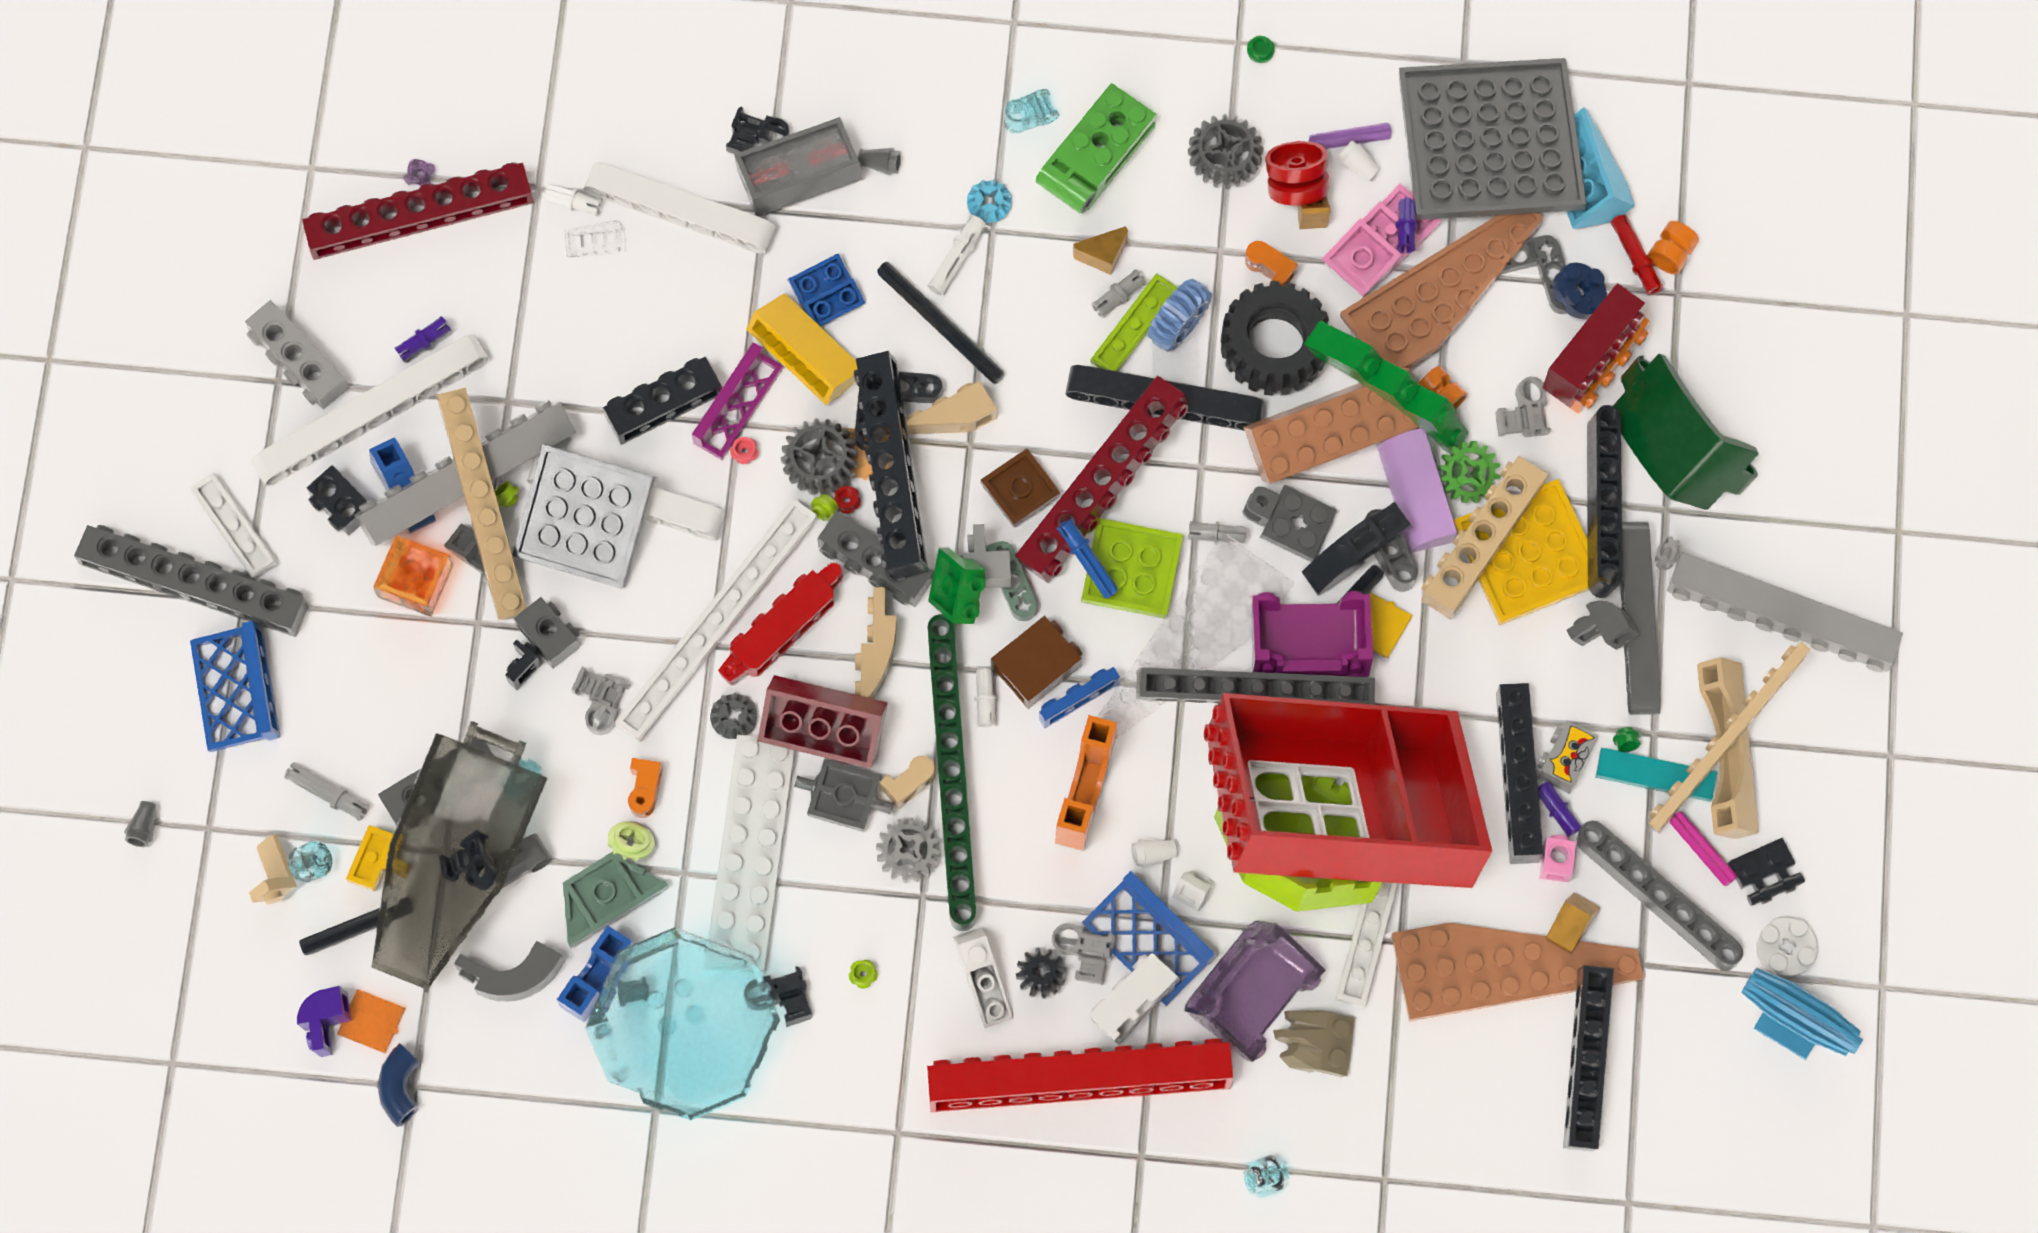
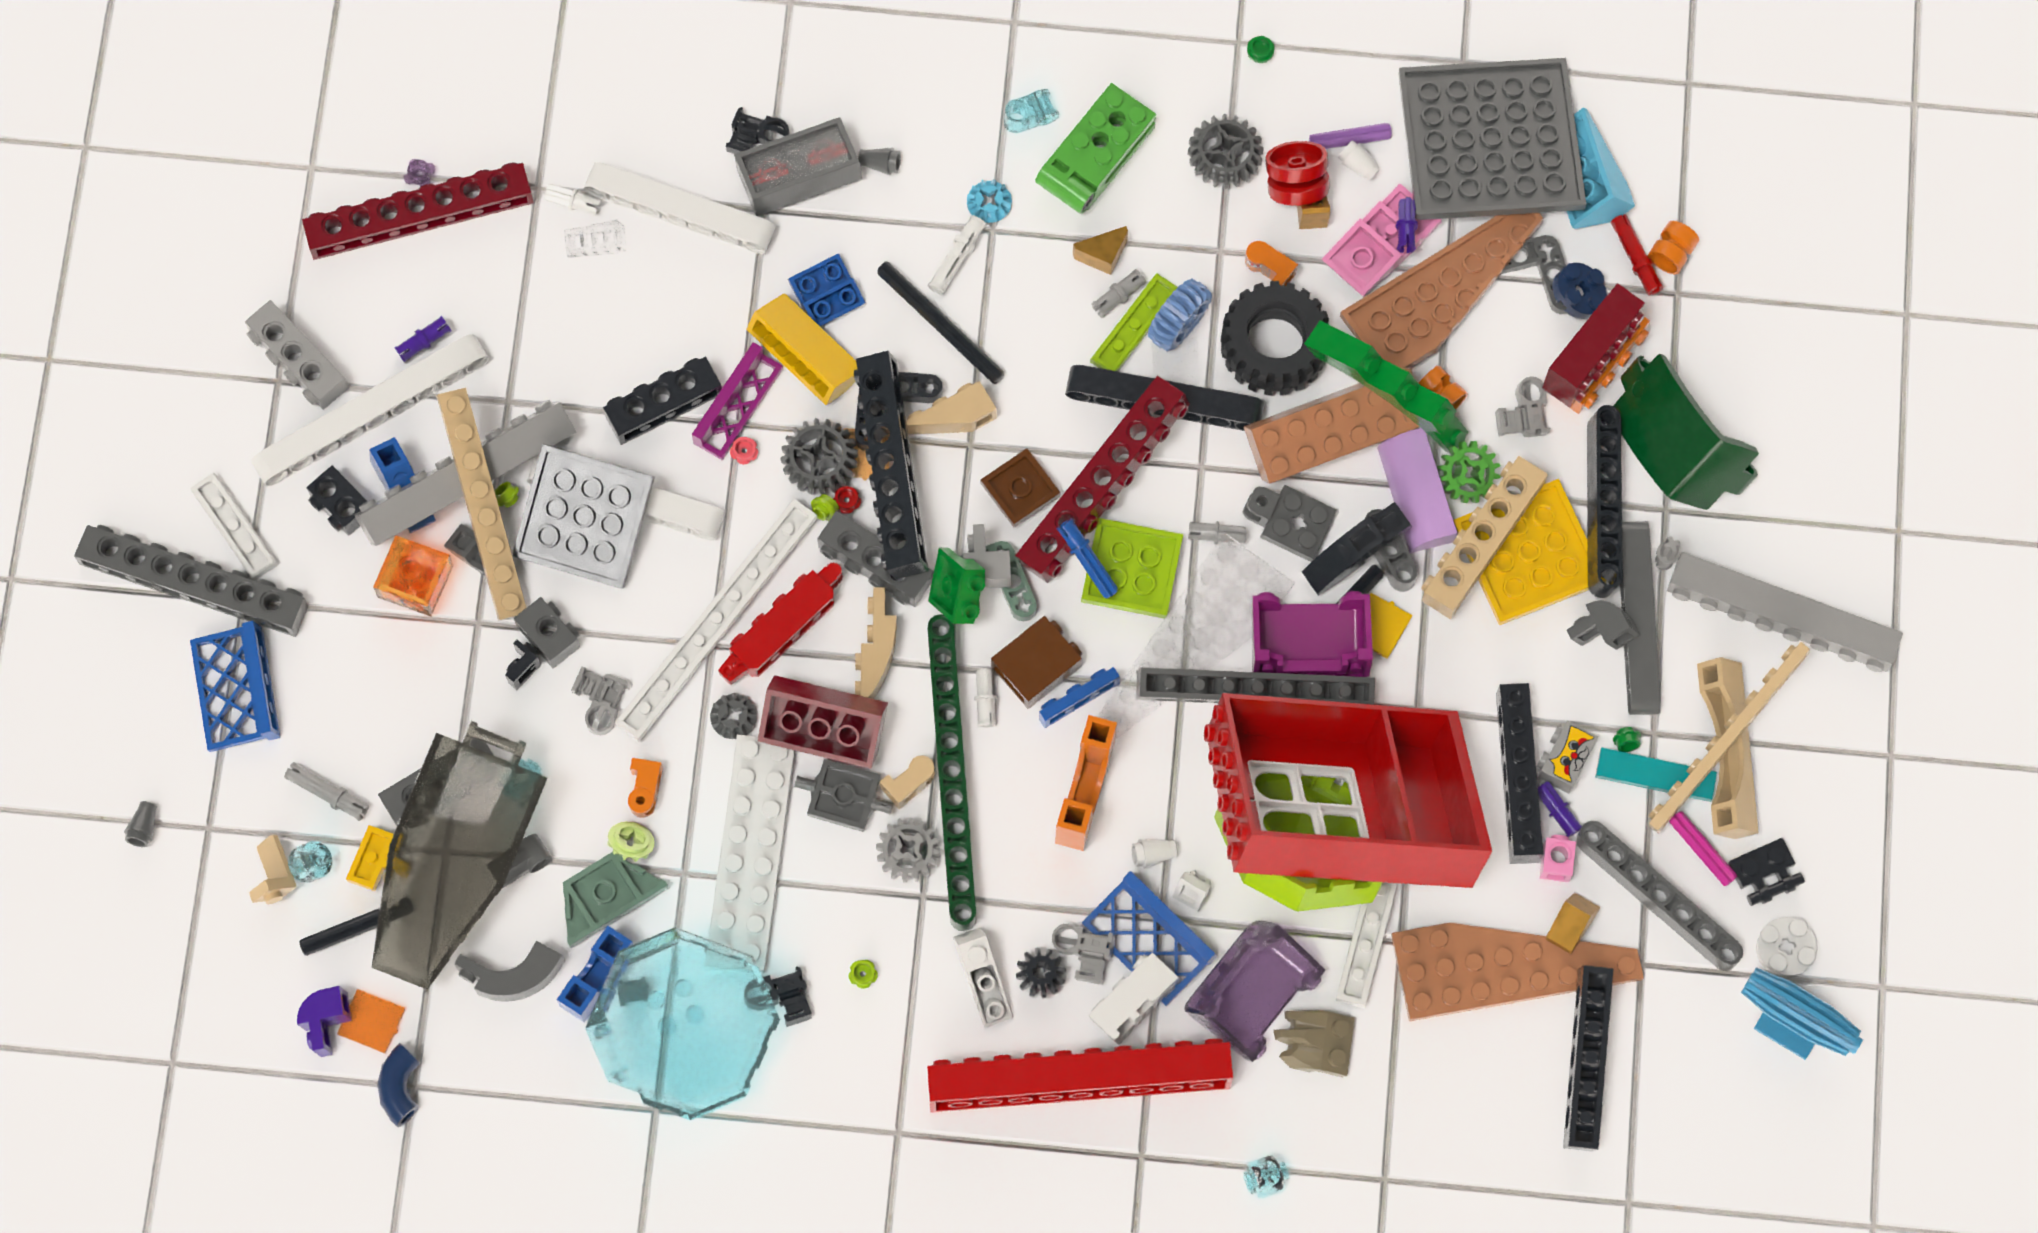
(471, 861): black piece -> none

